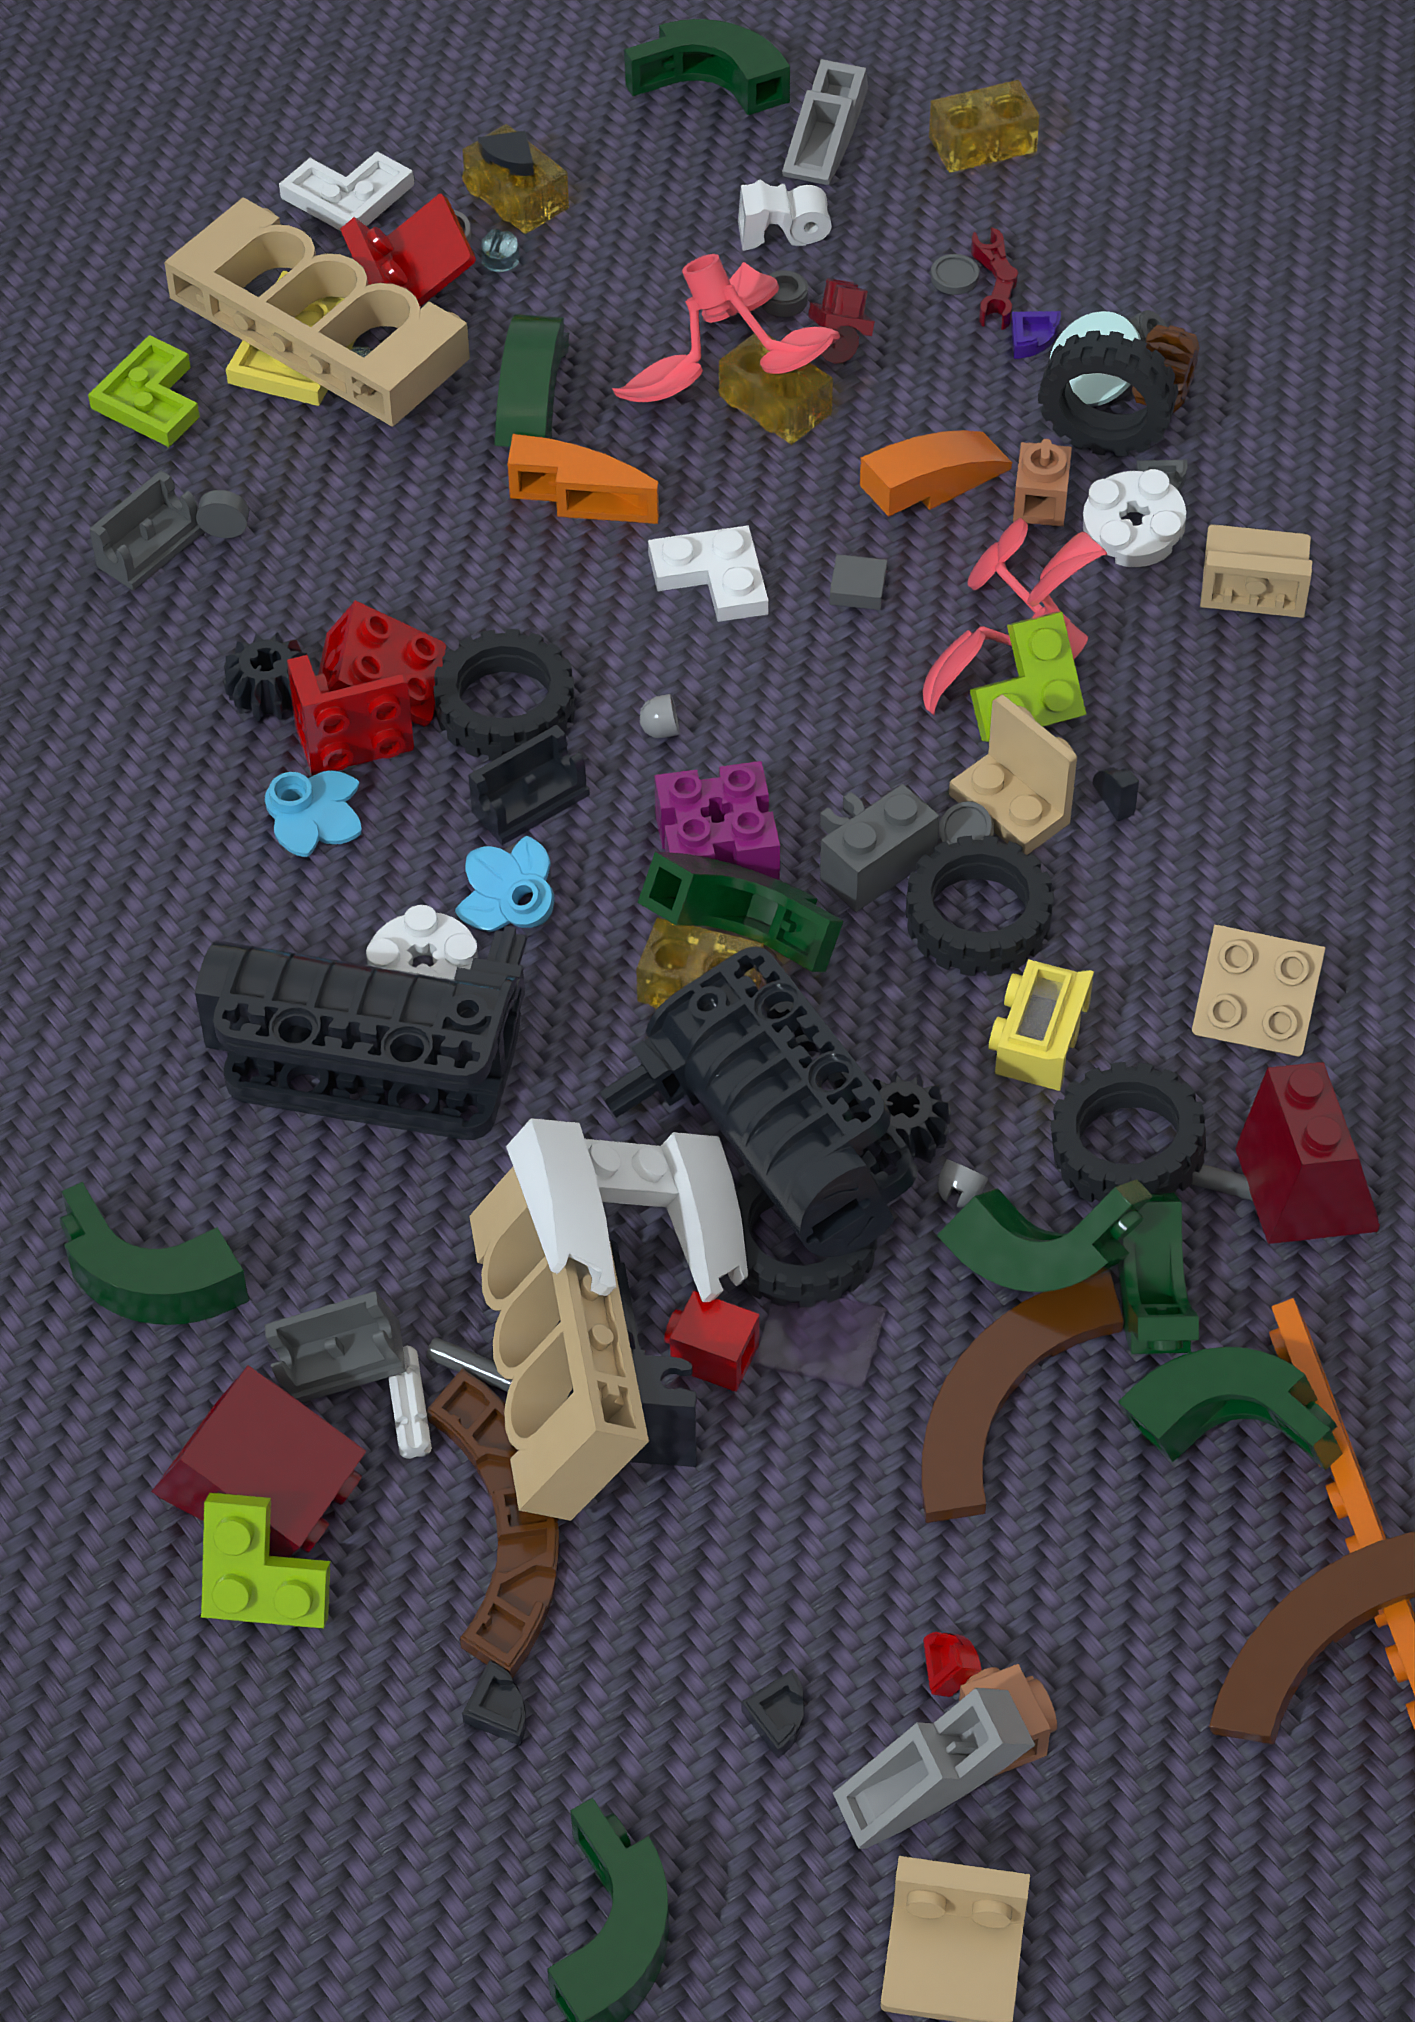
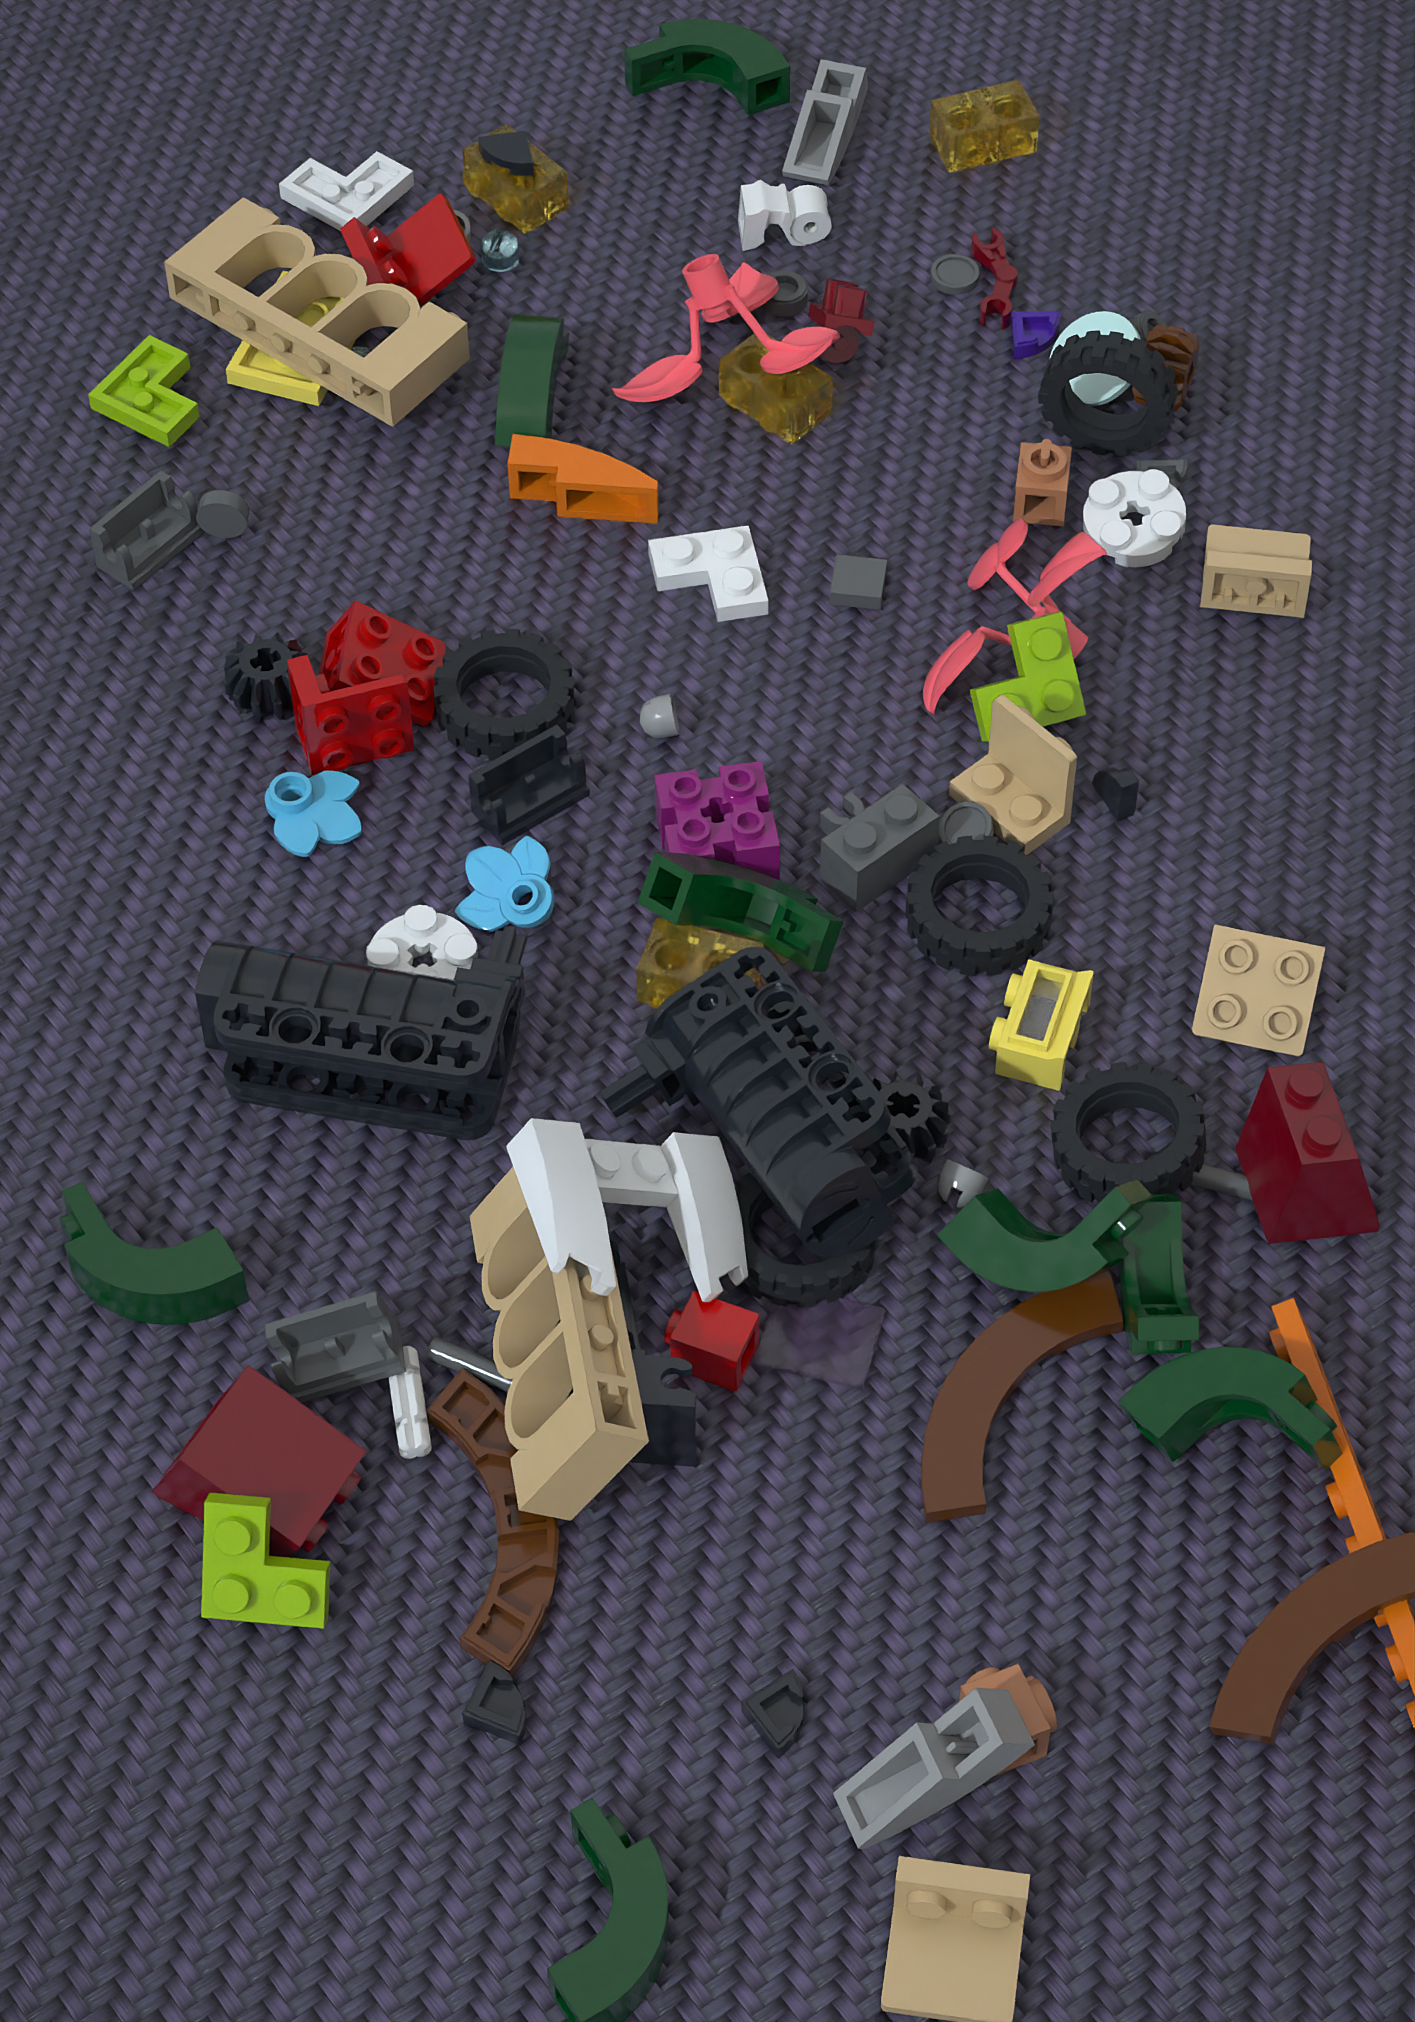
(930, 469): orange slope -> none
(949, 1662): red tile -> none

